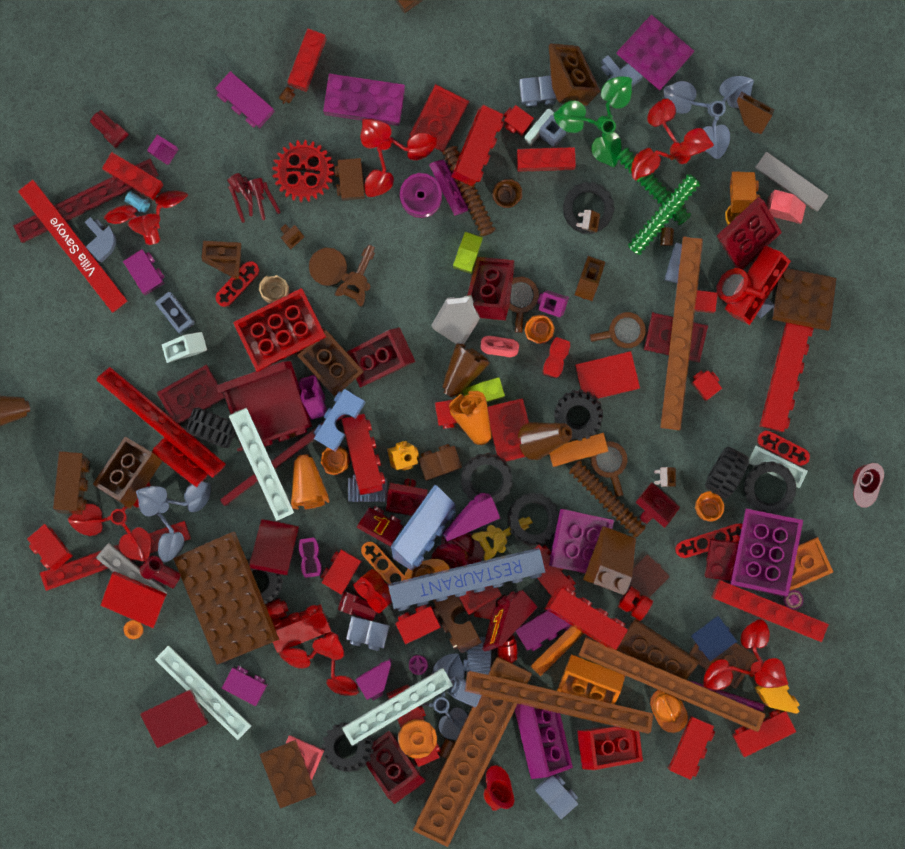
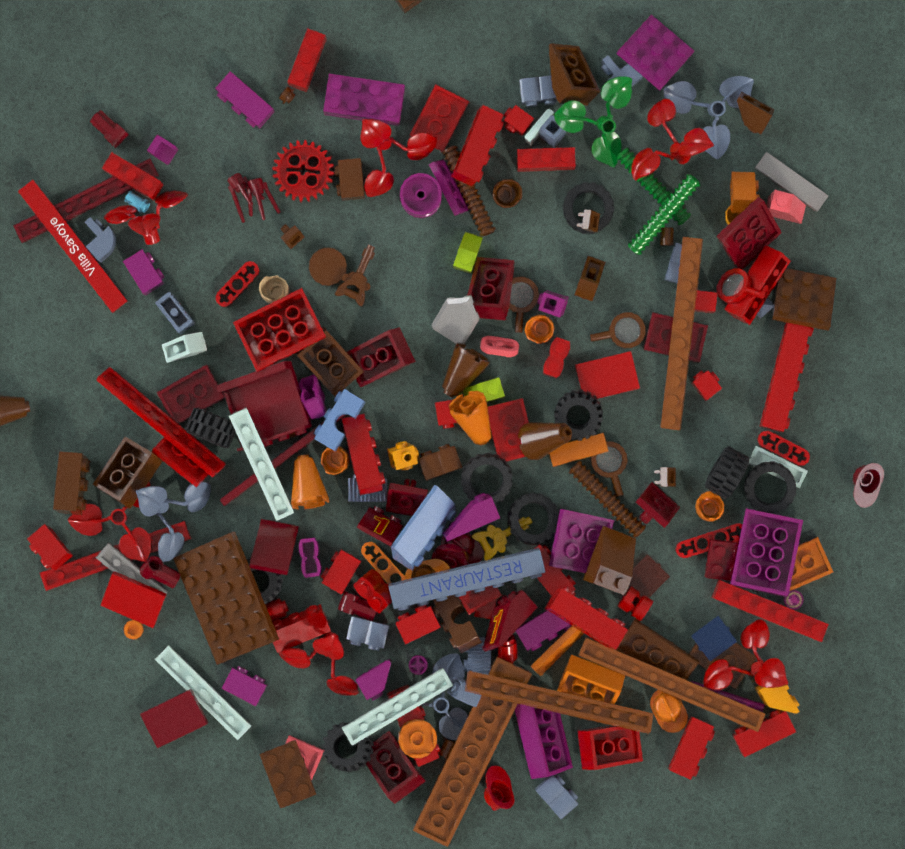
(223, 256): reddish brown wing -> none

